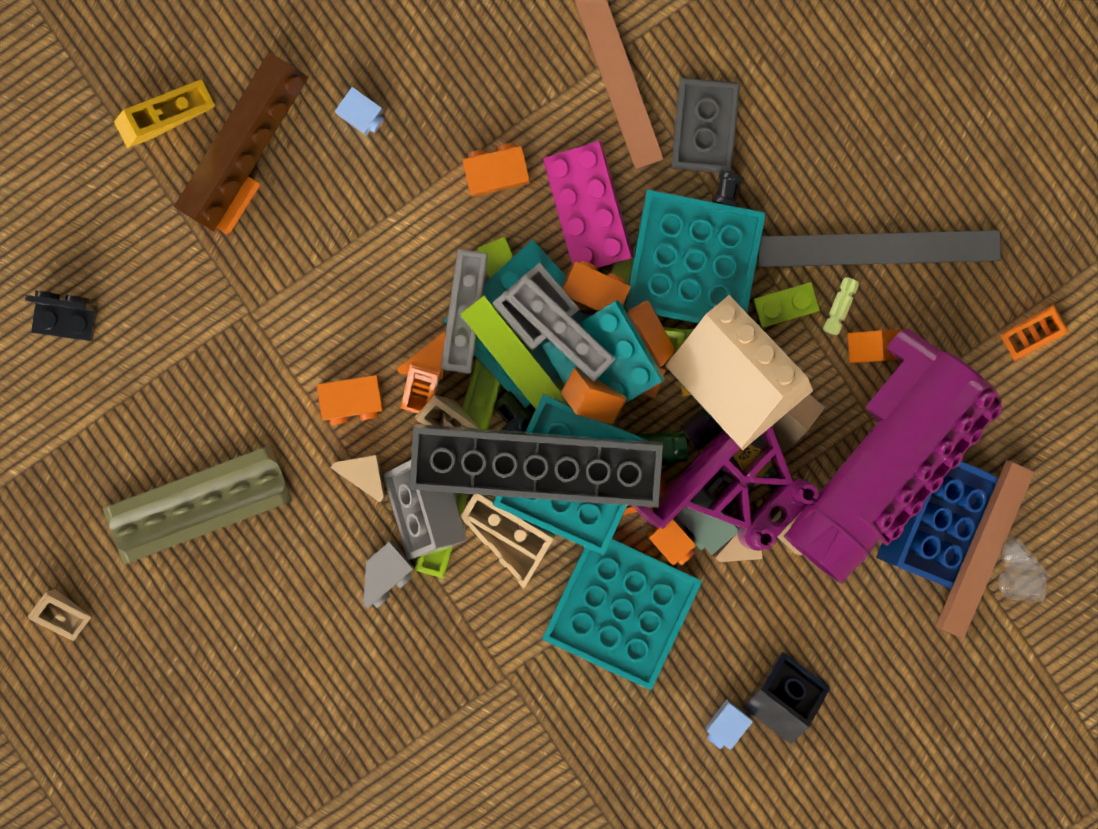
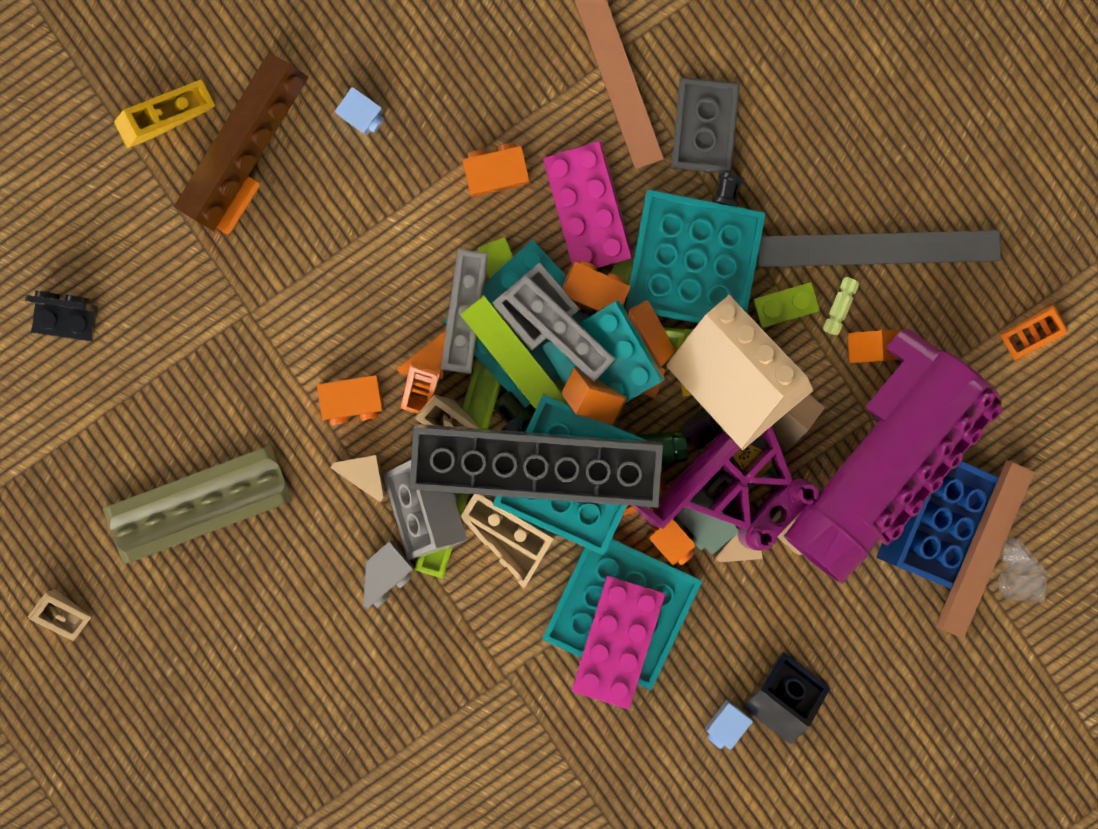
(618, 642): none -> dark pink plate

